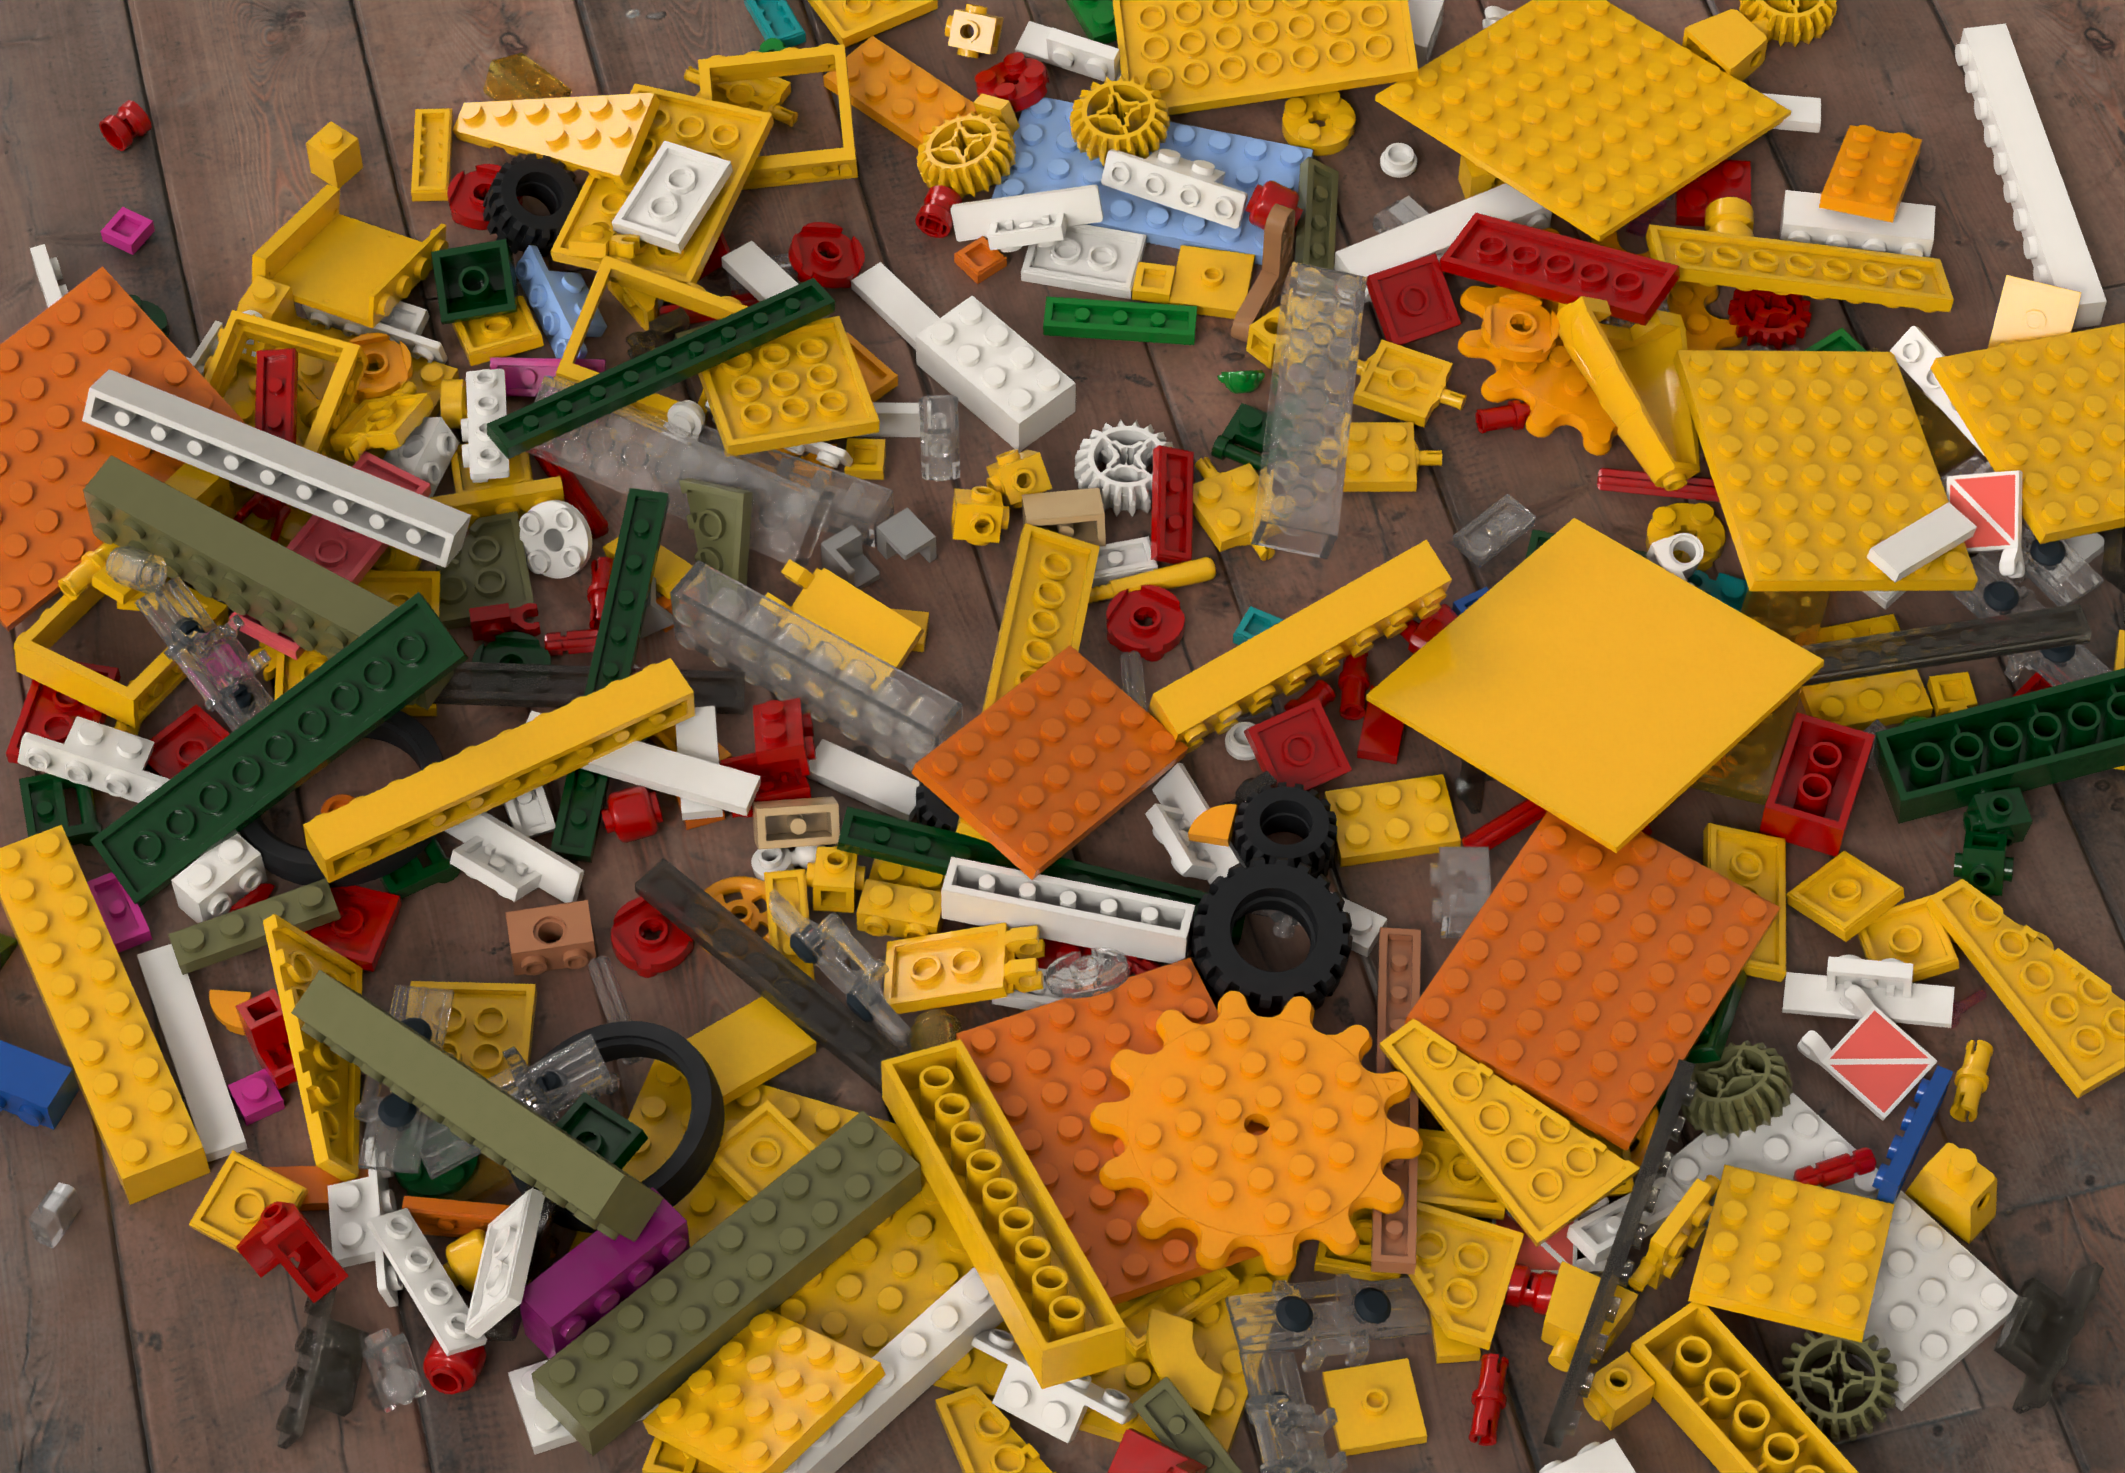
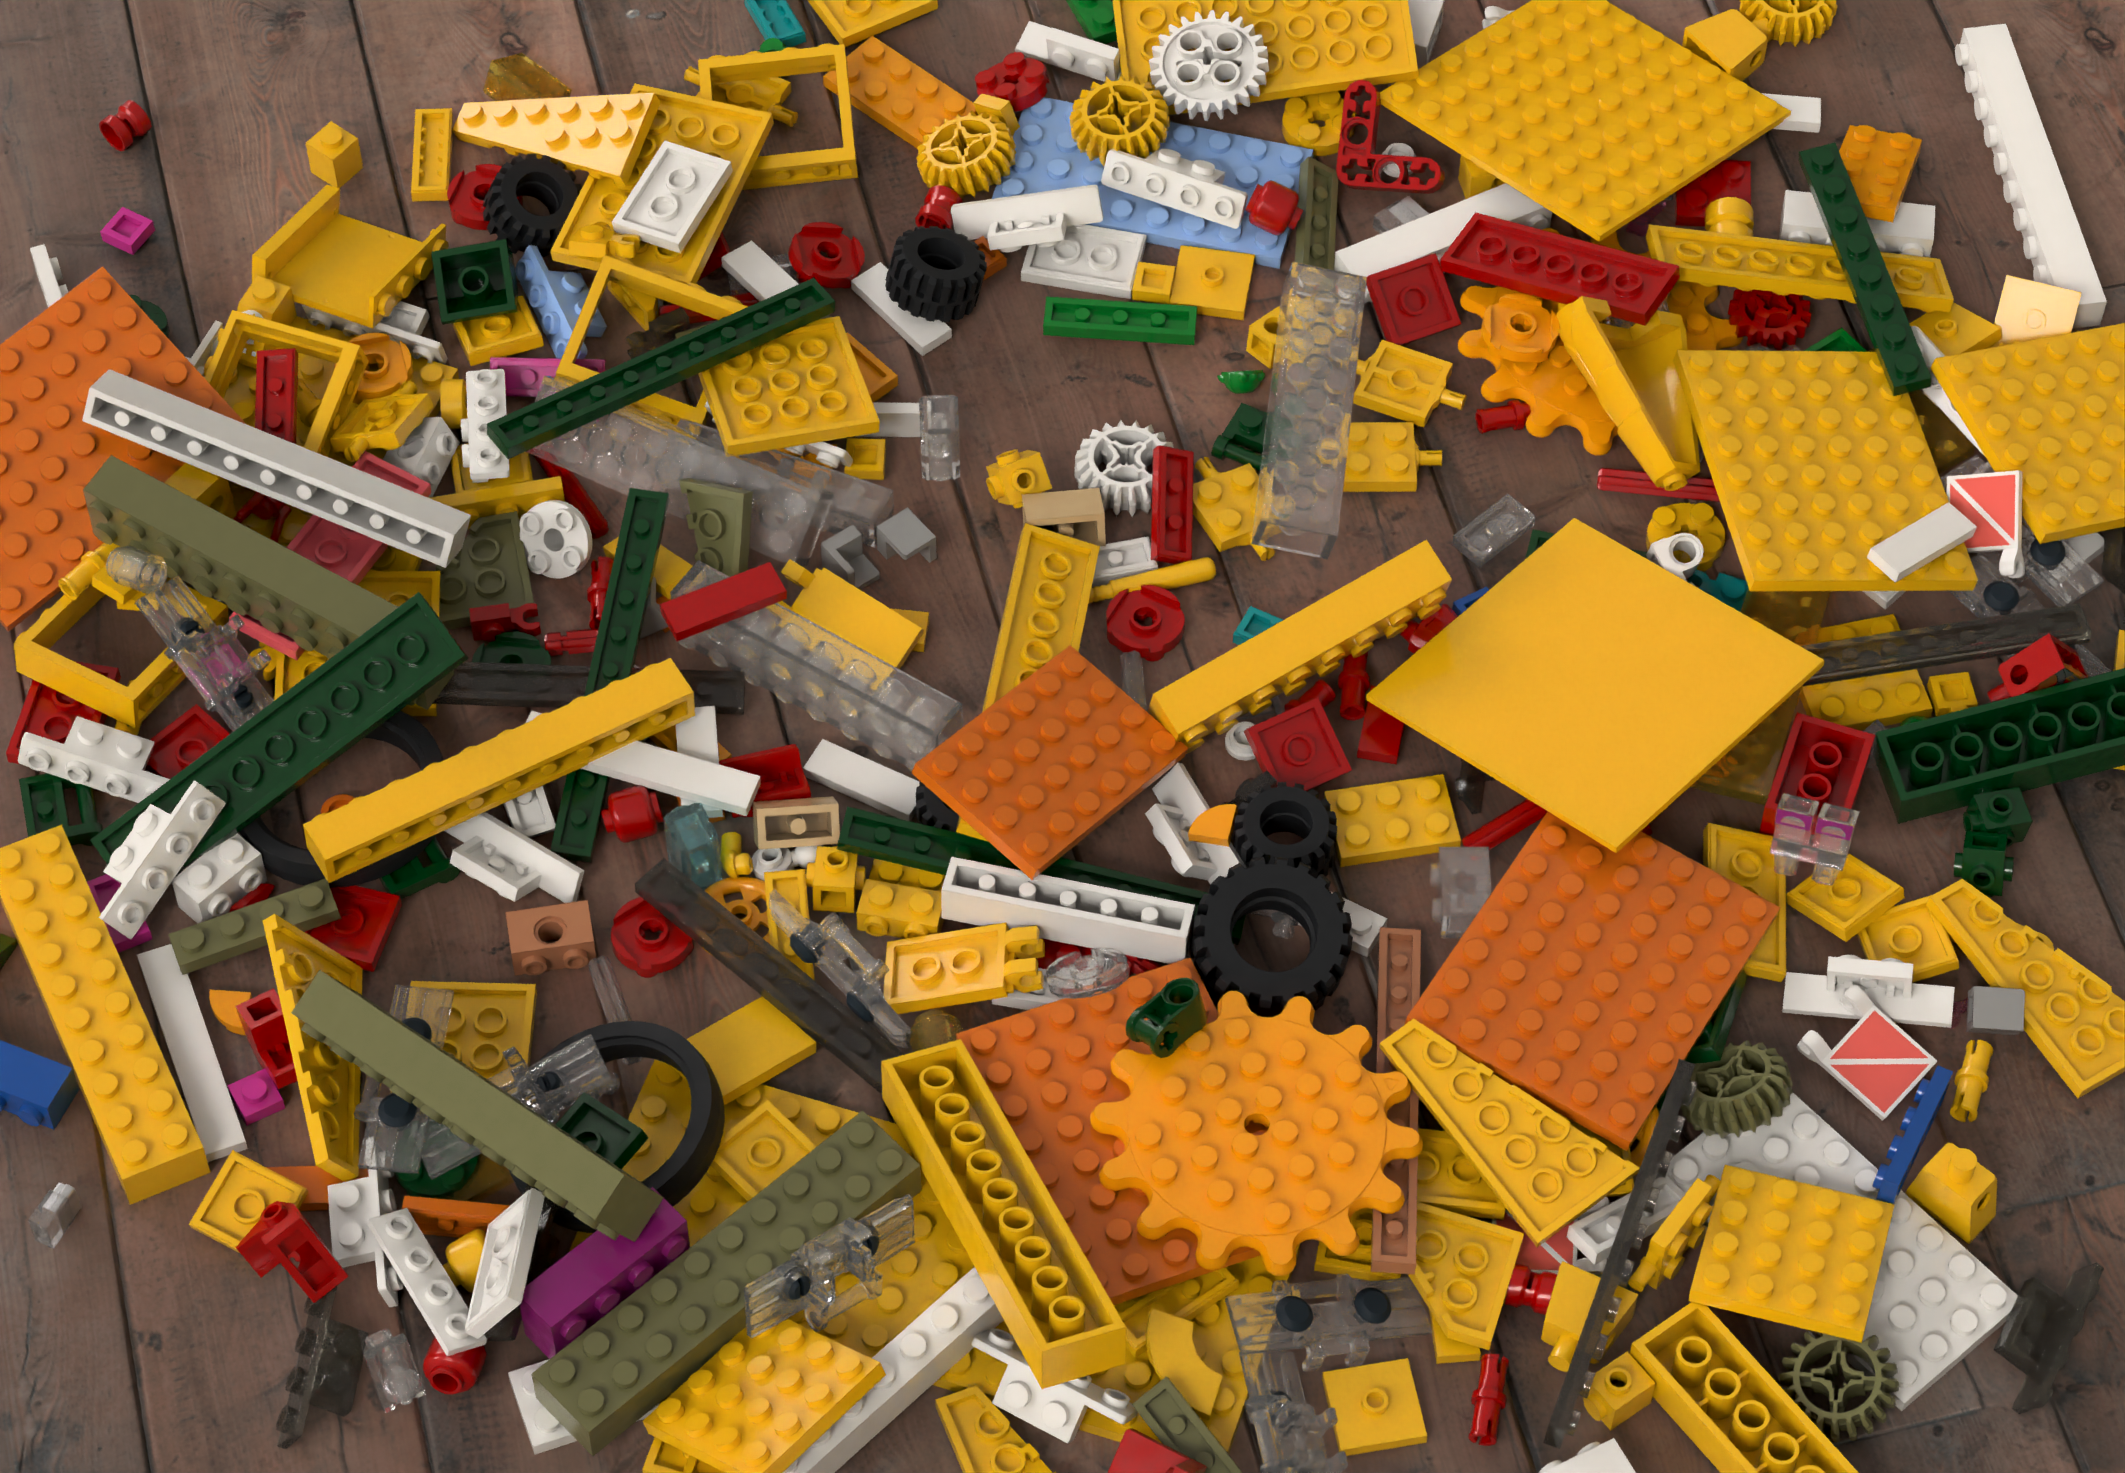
(155, 855): none -> white bracket
(687, 416): white plate -> none
(693, 844): none -> clear light blue brick
(723, 601): none -> red tile
(732, 859): none -> yellow arm
(783, 733): red bracket -> none
(810, 1274): none -> clear piece
(935, 273): none -> black tyre
(978, 515): yellow brick -> none
(986, 31): yellow brick -> none
(995, 373): white brick -> none
(1171, 1015): none -> dark green piece
(1209, 65): none -> white gear
(1275, 267): medium nougat beam -> none
(1365, 154): none -> red beam
(1795, 840): none -> clear hips
(1837, 1168): red axle -> none
(1864, 269): none -> dark green plate
(1958, 330): none -> yellow plate
(1995, 1010): none -> light grey panel
(2038, 667): none -> red torso

